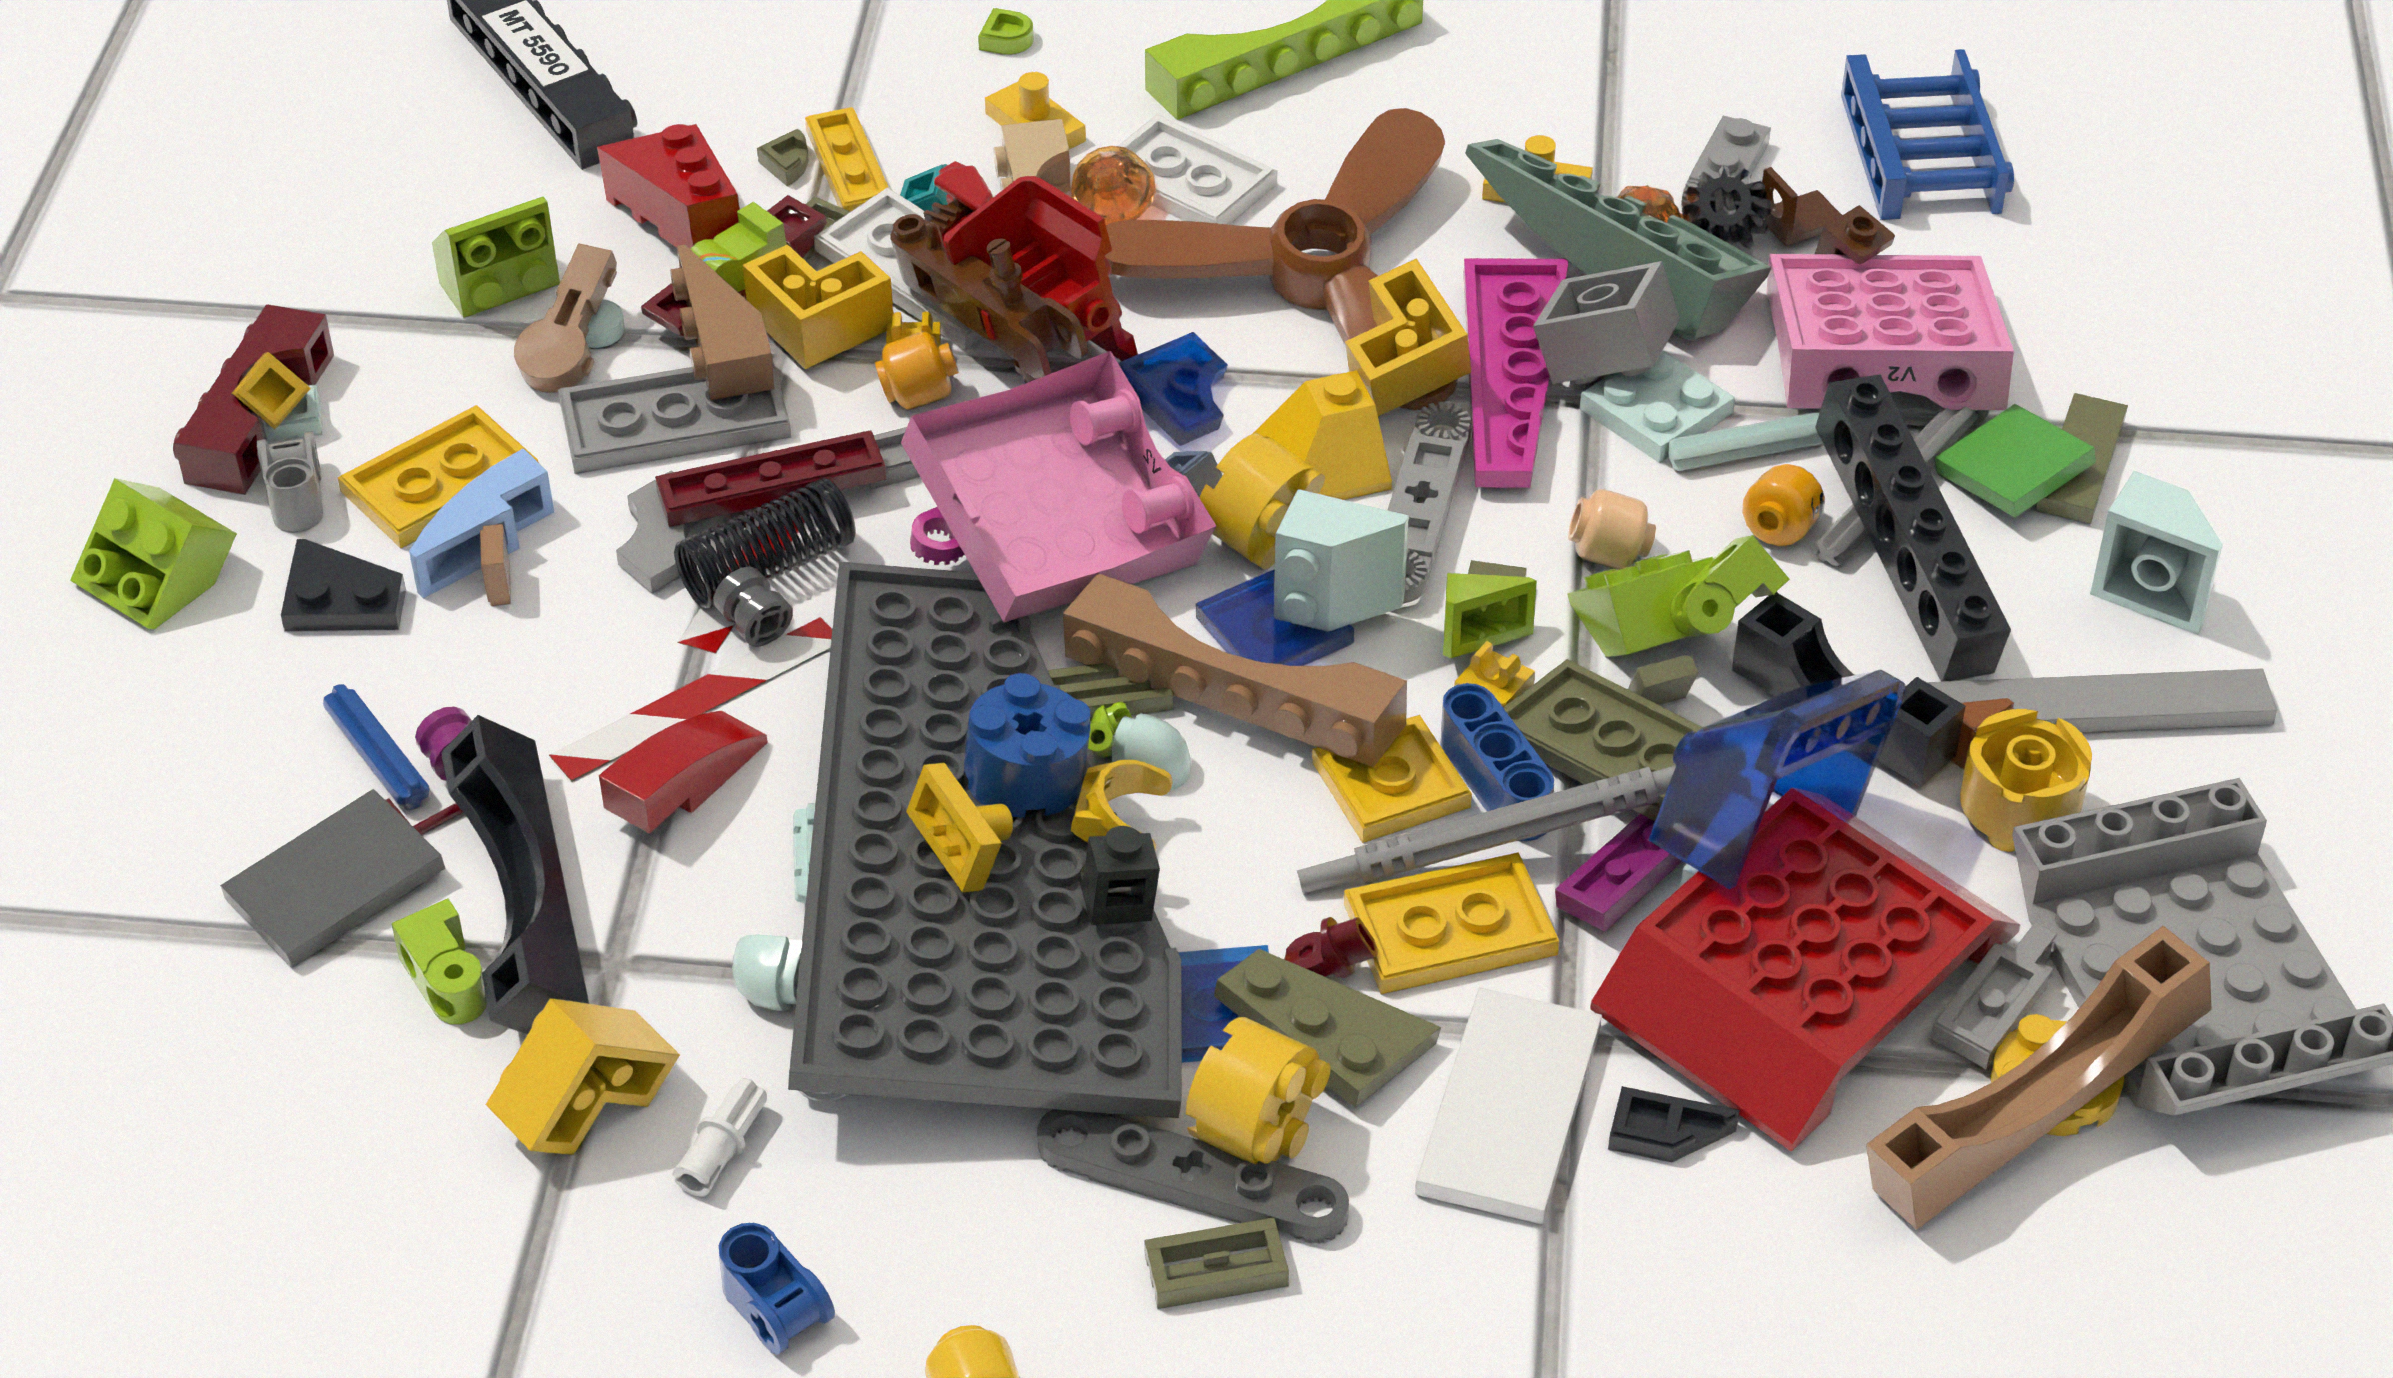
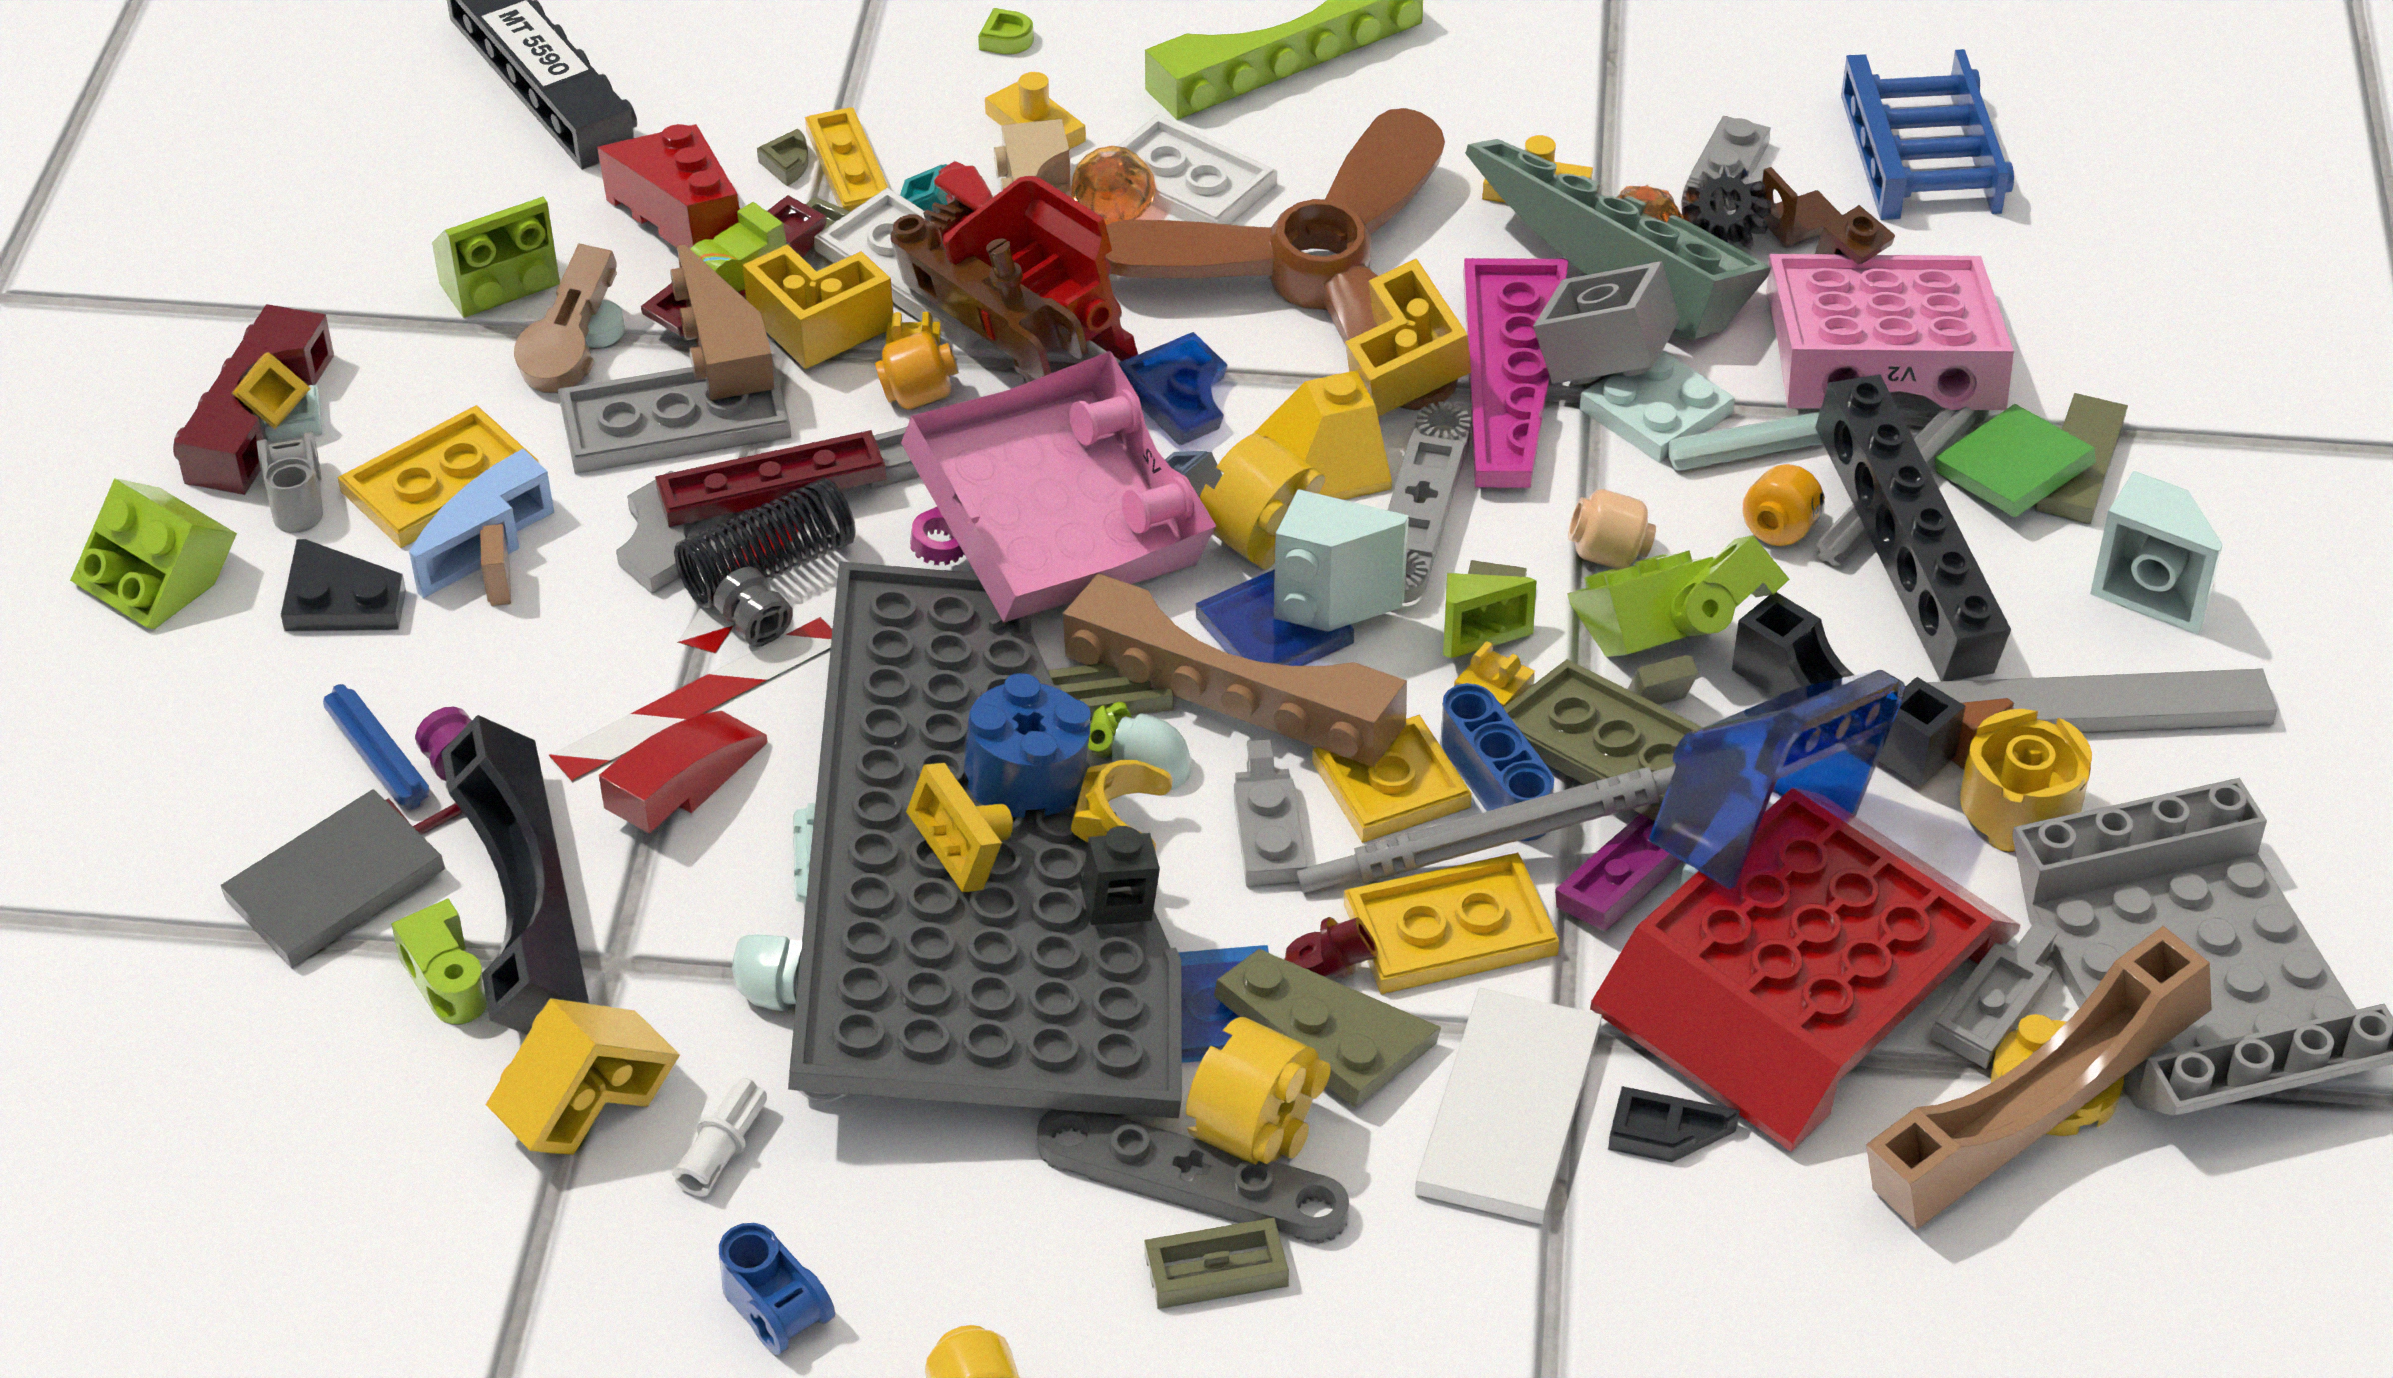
(1267, 819): none -> light grey hinge

